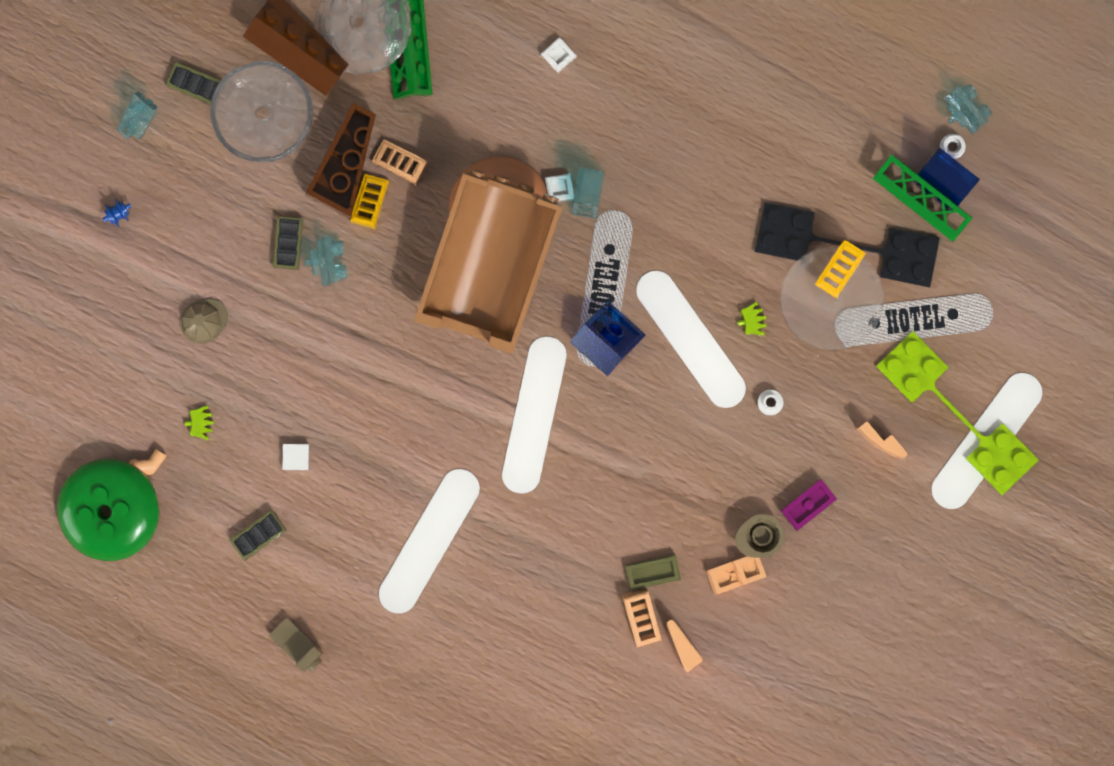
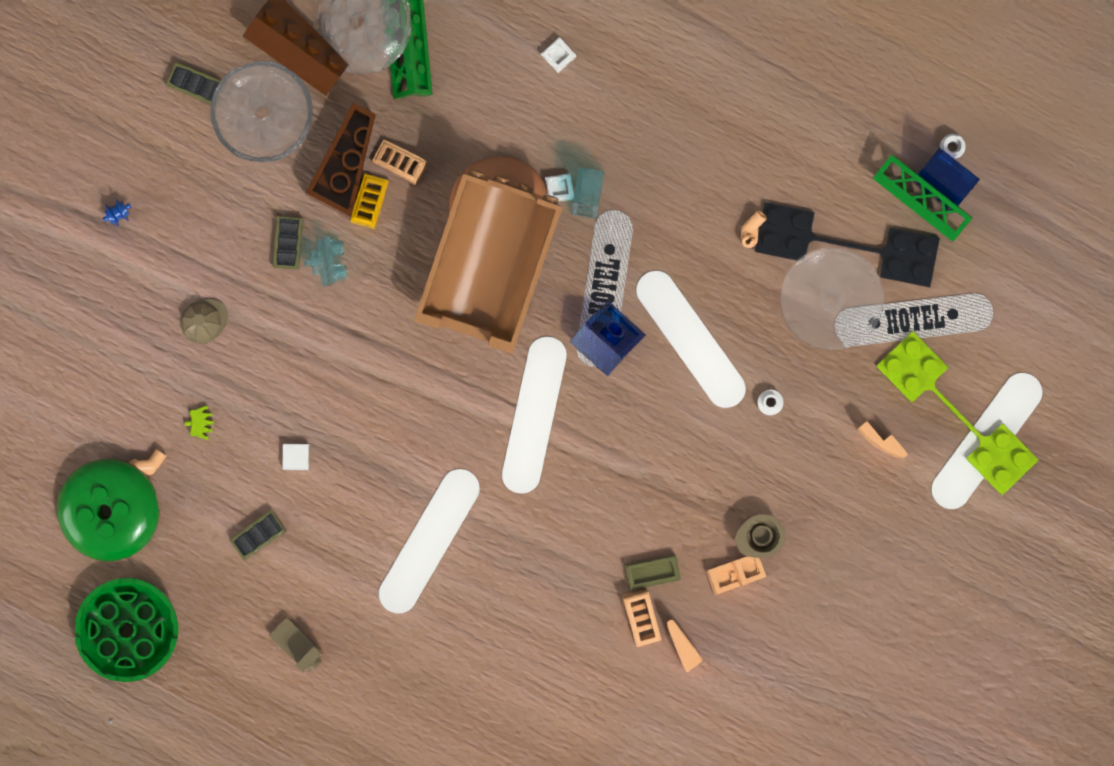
(101, 636): none -> green brick
(137, 116): clear light blue hips -> none
(749, 230): none -> light nougat arm
(751, 321): lime piece -> none
(808, 505): magenta plate -> none
(853, 250): yellow slope -> none
(965, 110): clear light blue hips -> none

